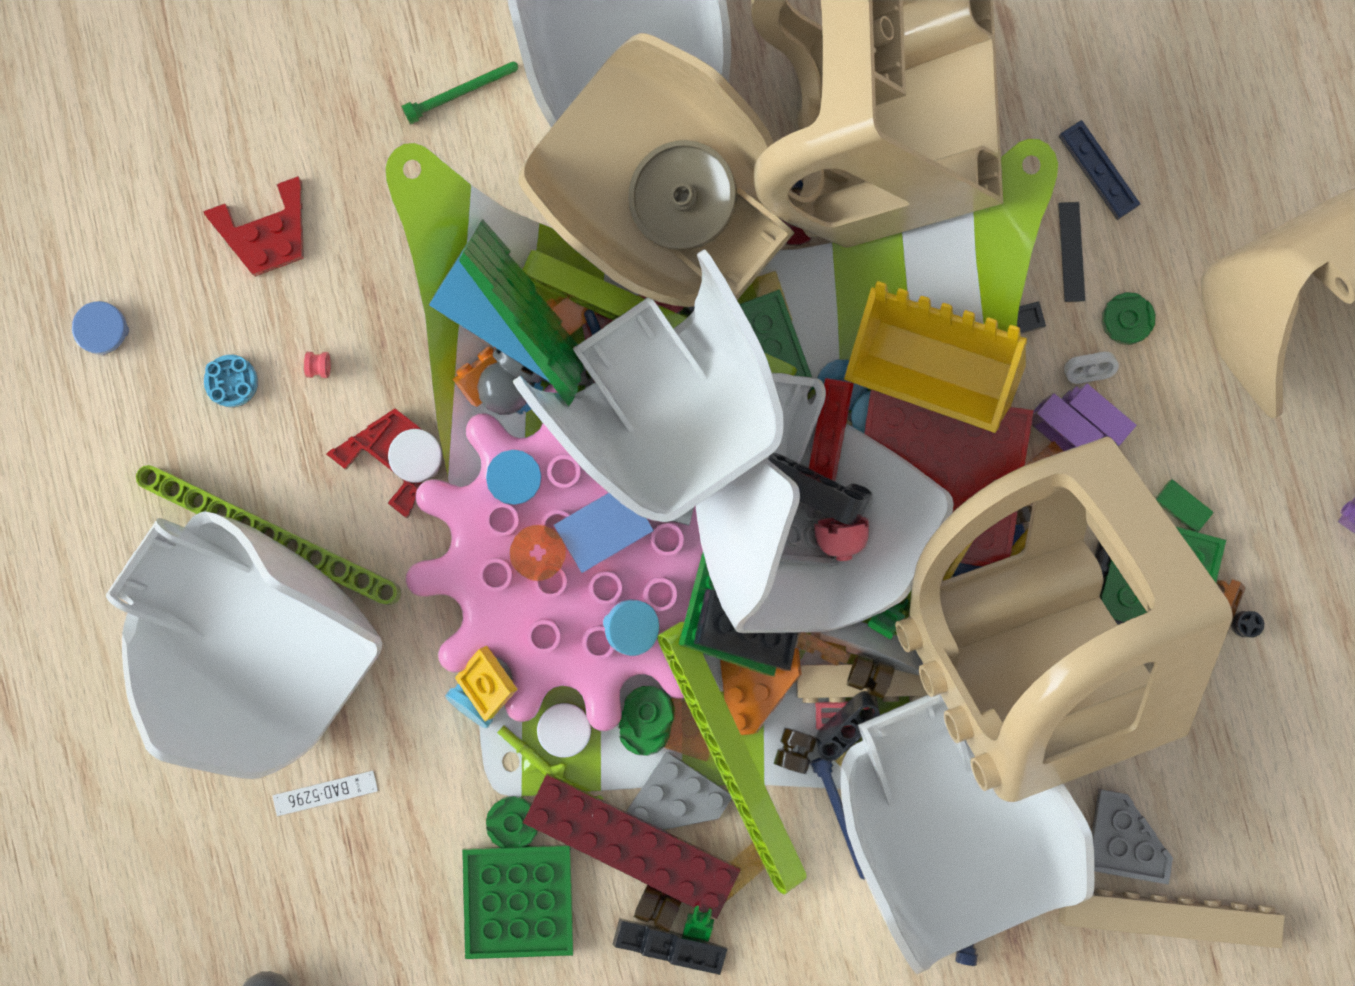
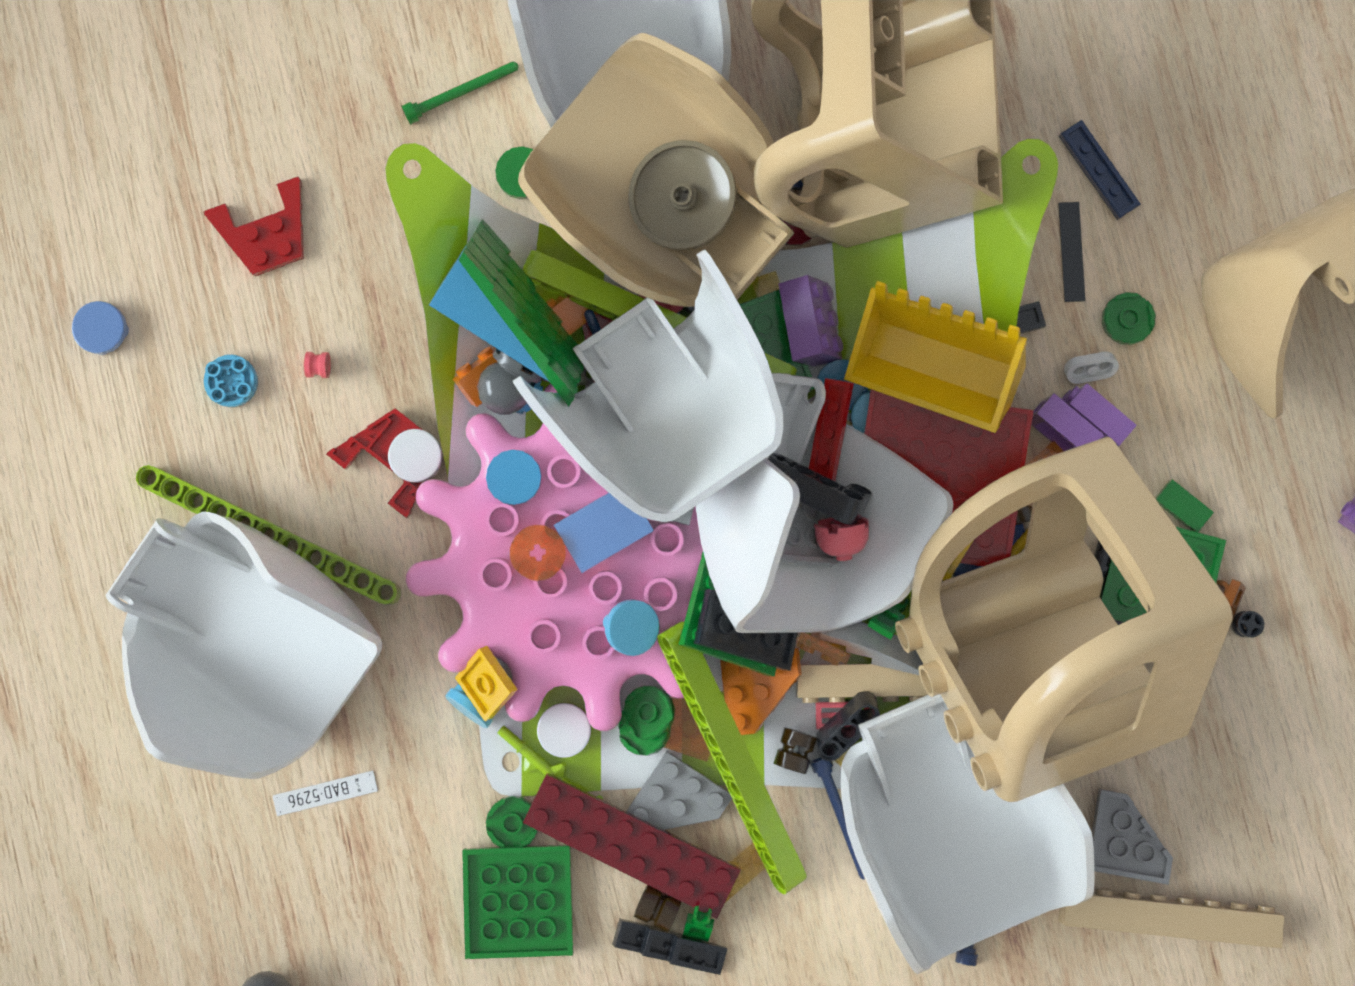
(508, 171): none -> green tile
(810, 321): none -> medium lavender brick
(869, 675): dark brown wheel -> none

